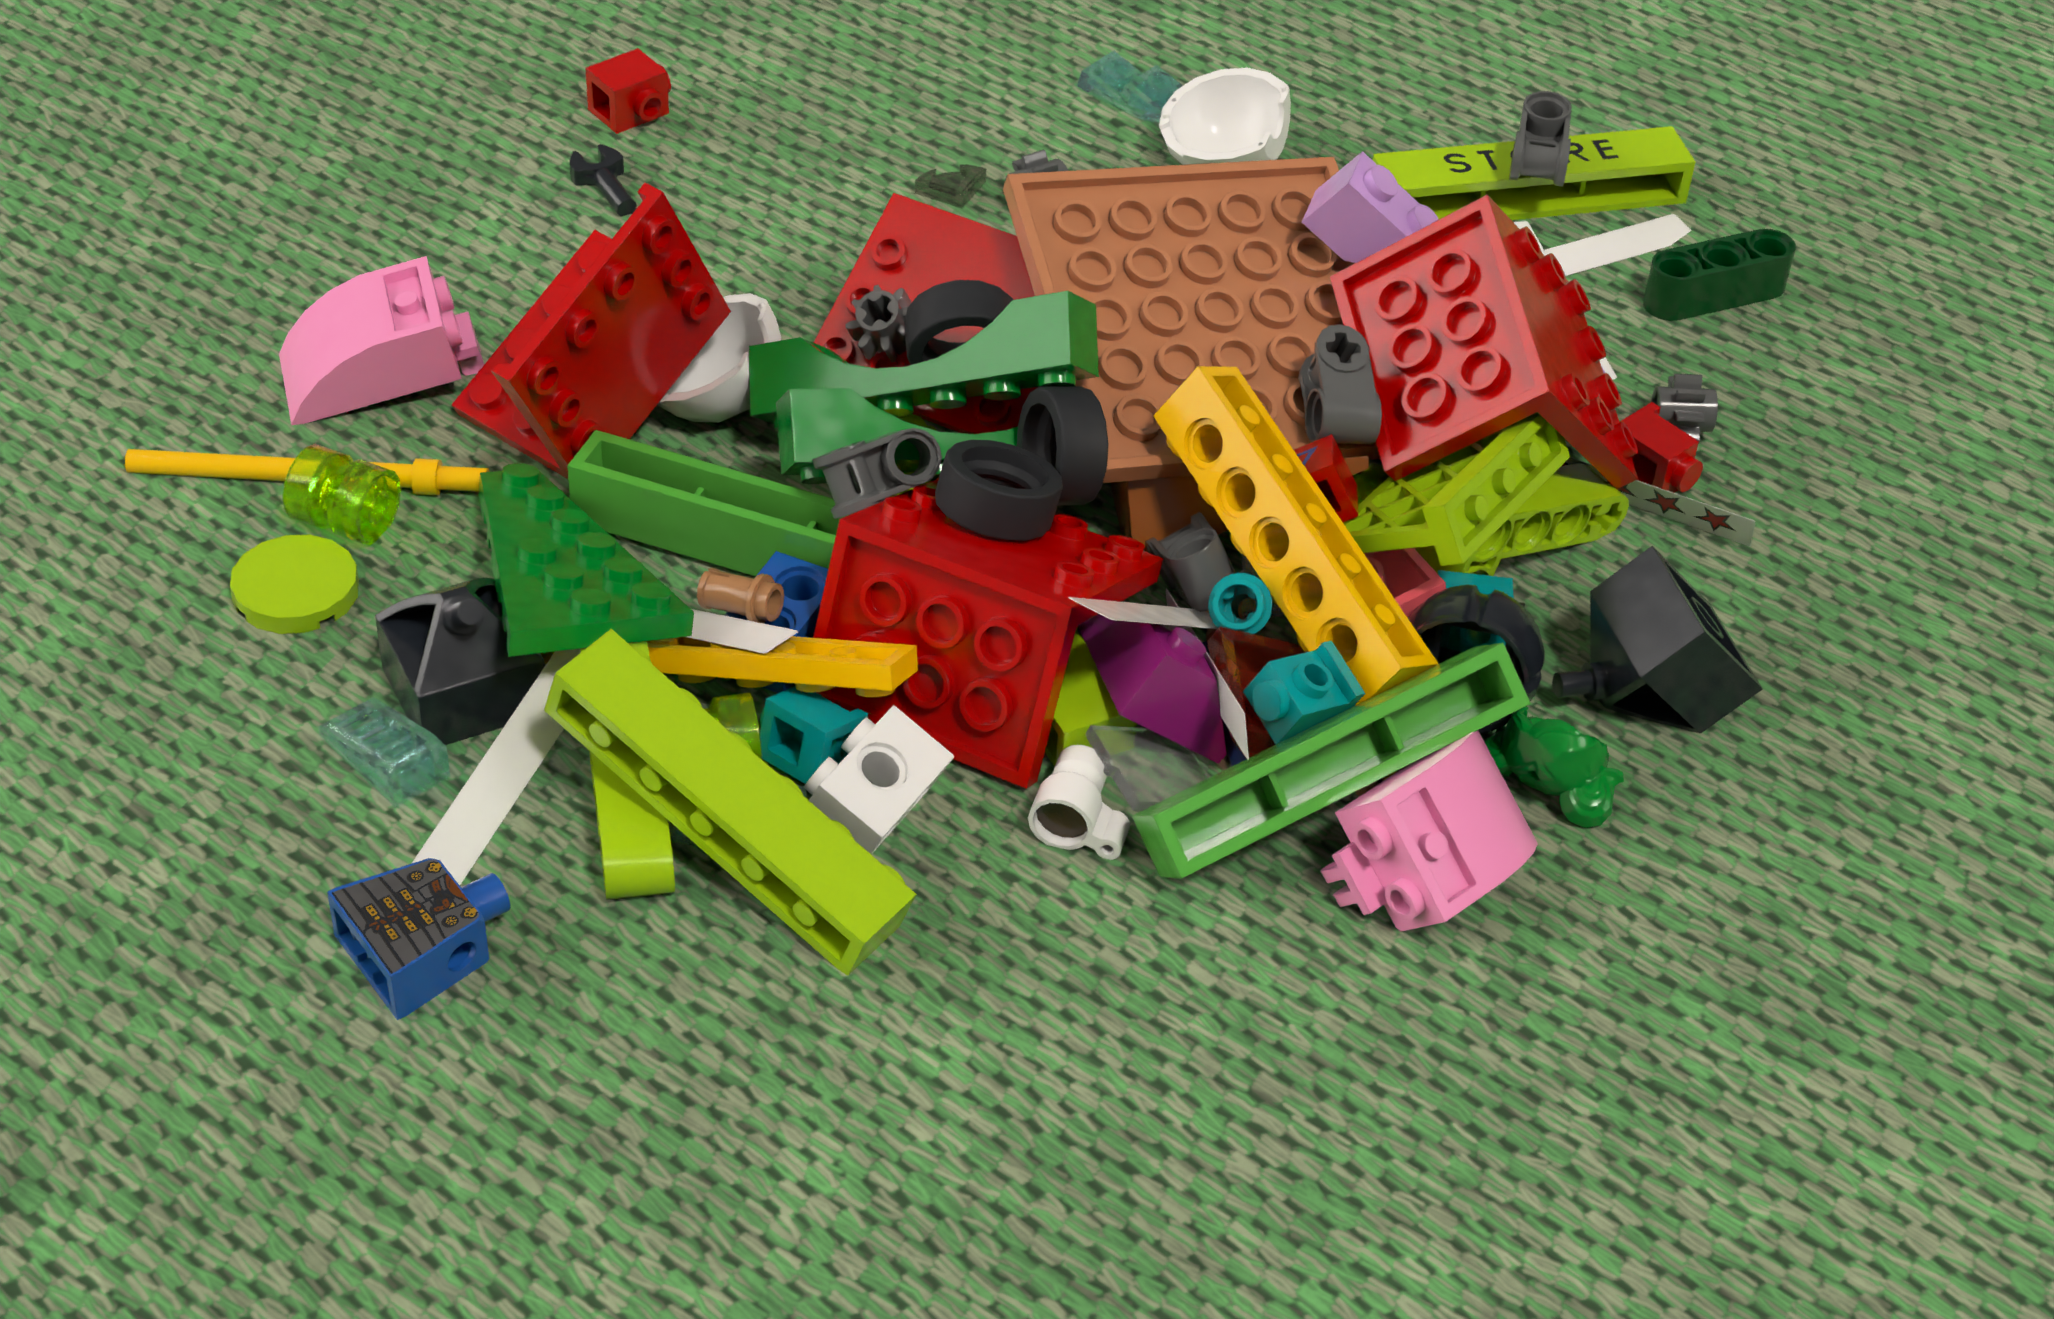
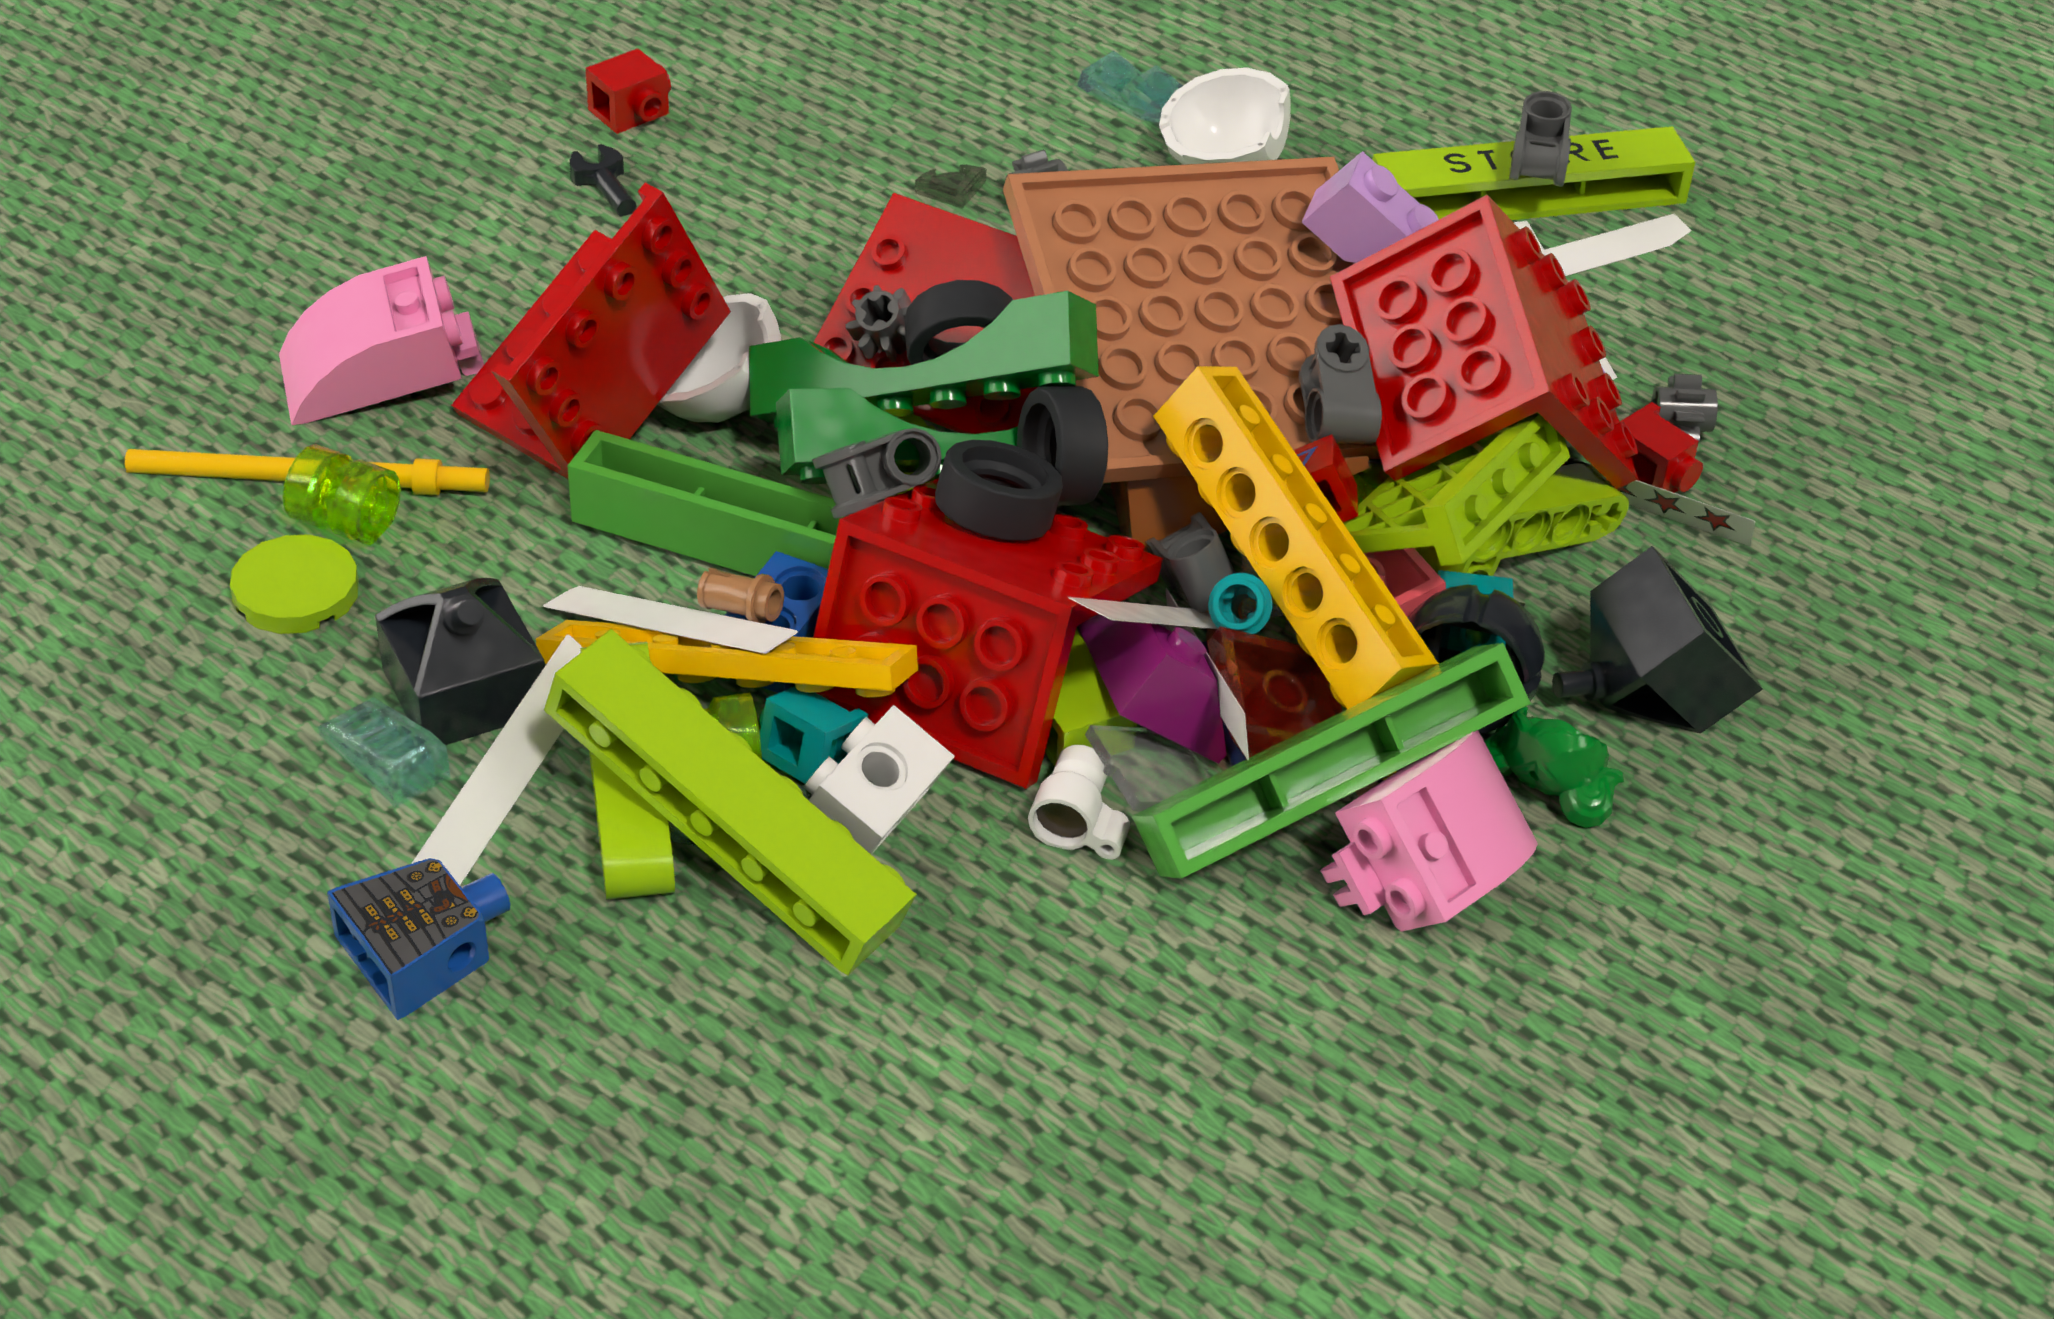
(564, 574): green wing -> none
(1302, 691): teal brick -> none
(1718, 274): dark green beam -> none

